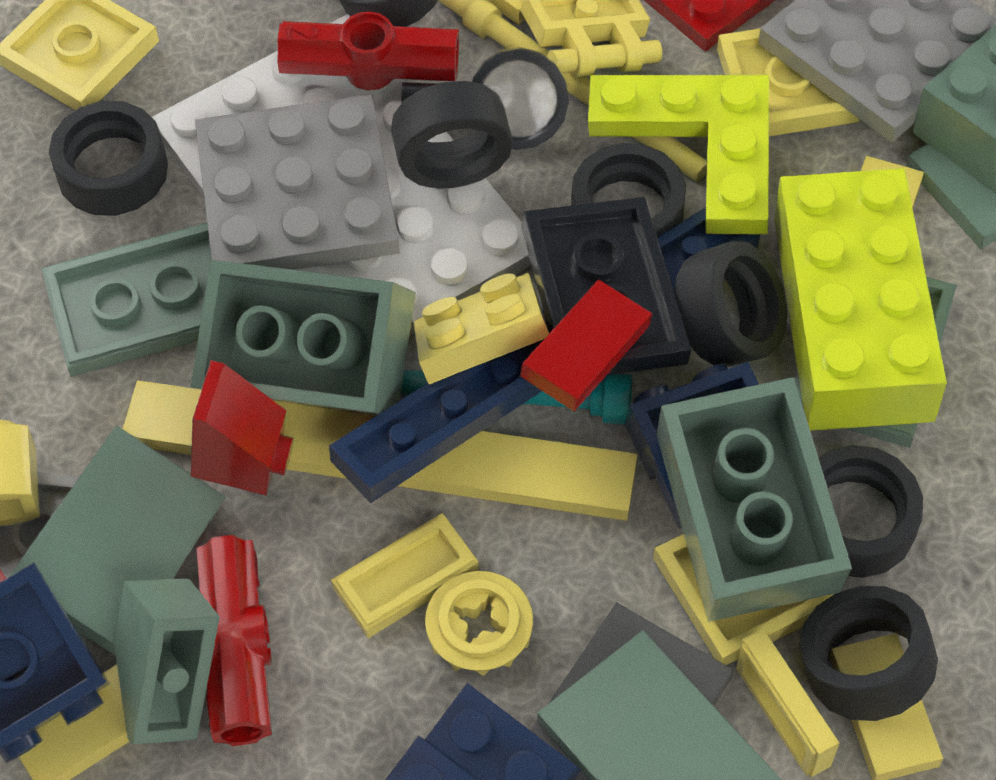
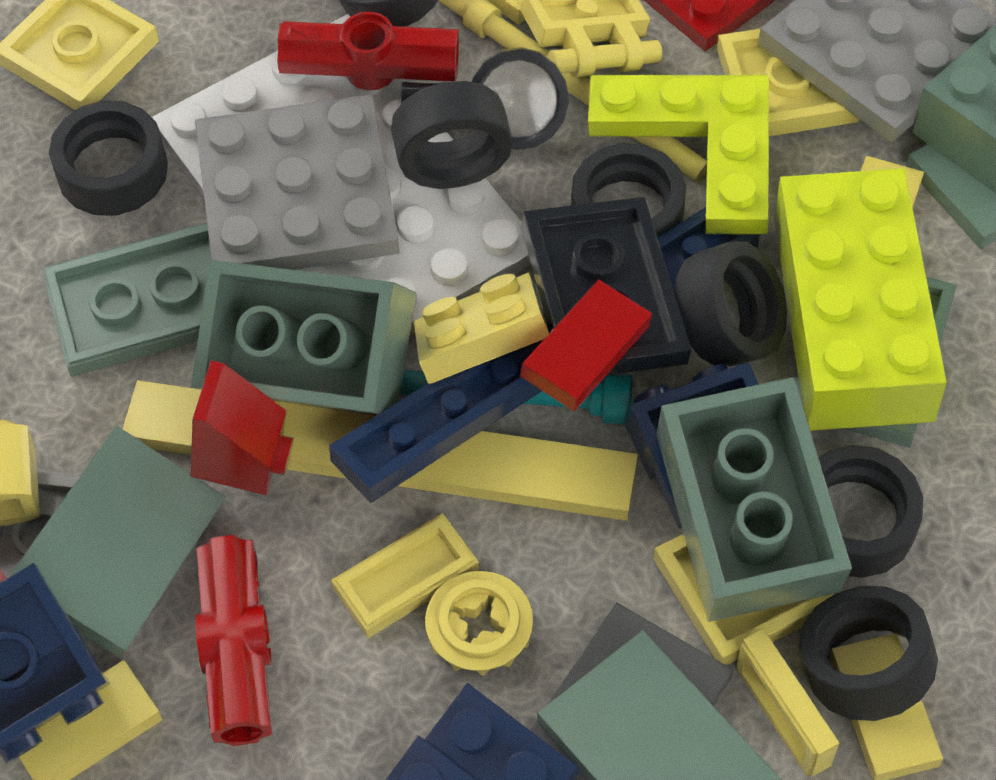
(164, 658): sand green slope -> none

